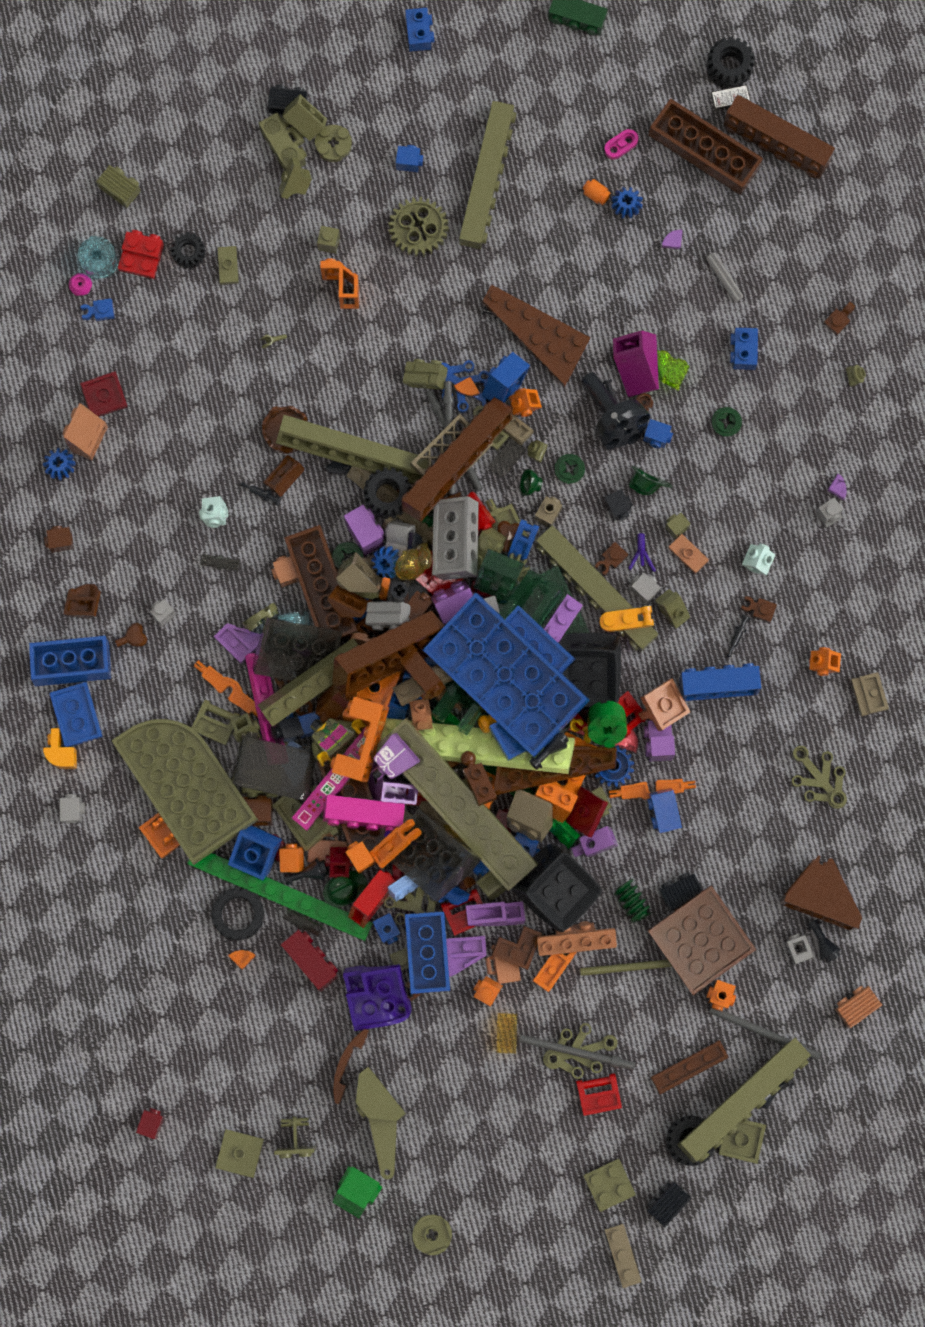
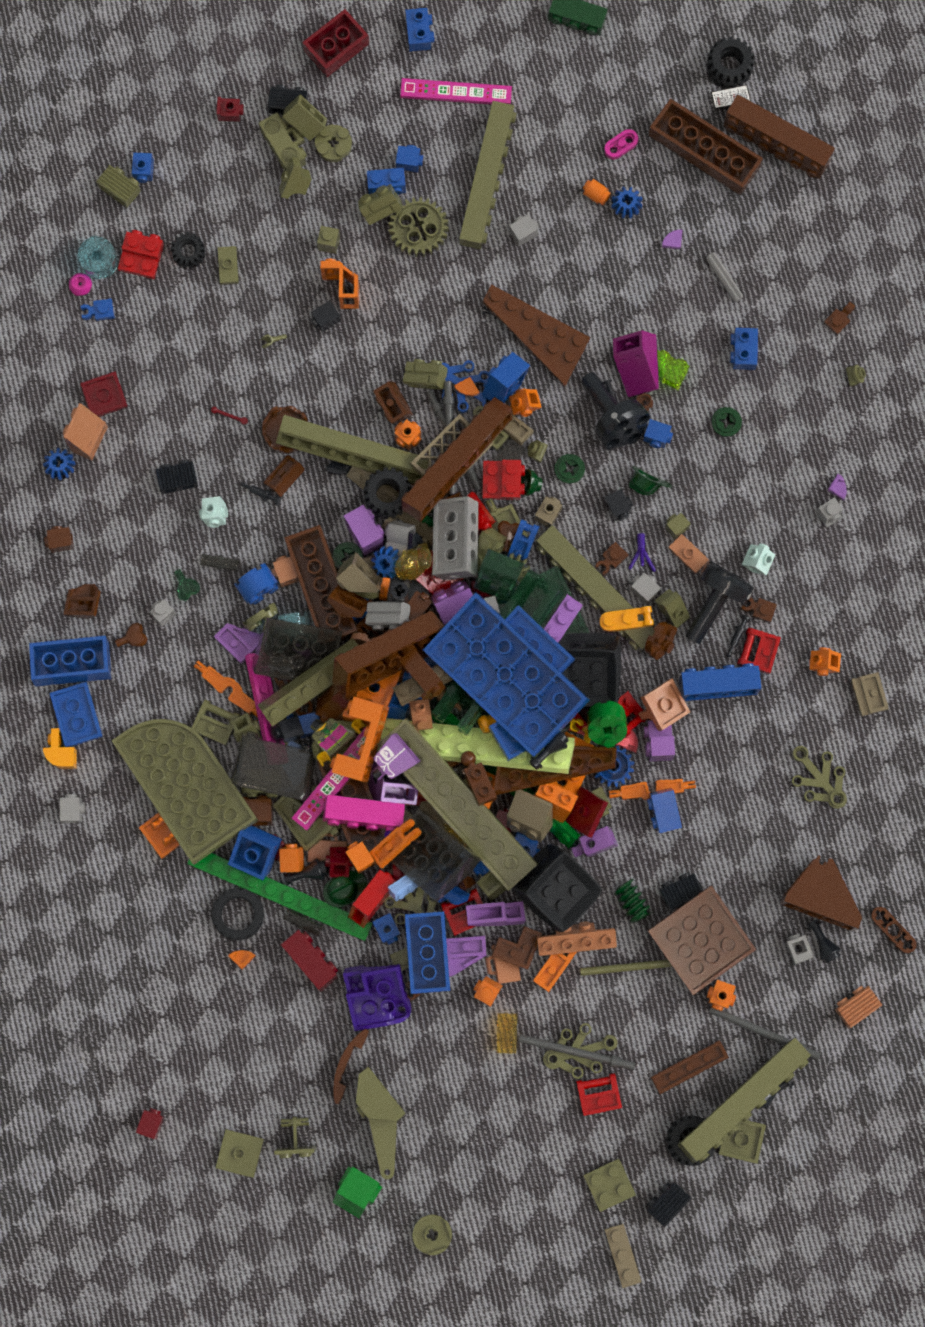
(142, 167): none -> blue brick
(176, 477): none -> black brick
(186, 586): none -> clear green rock
(229, 115): none -> dark red brick
(243, 420): none -> dark red hinge
(257, 584): none -> blue brick
(325, 316): none -> black brick
(336, 43): none -> dark red brick
(379, 204): none -> olive brick
(385, 177): none -> blue brick
(392, 402): none -> reddish brown brick
(410, 440): none -> orange brick
(455, 91): none -> dark pink tile
(503, 480): none -> red plate
(523, 229): none -> light grey brick
(661, 641): none -> reddish brown plate
(724, 585): none -> black piece
(765, 652): none -> red plate
(887, 915): none -> reddish brown beam

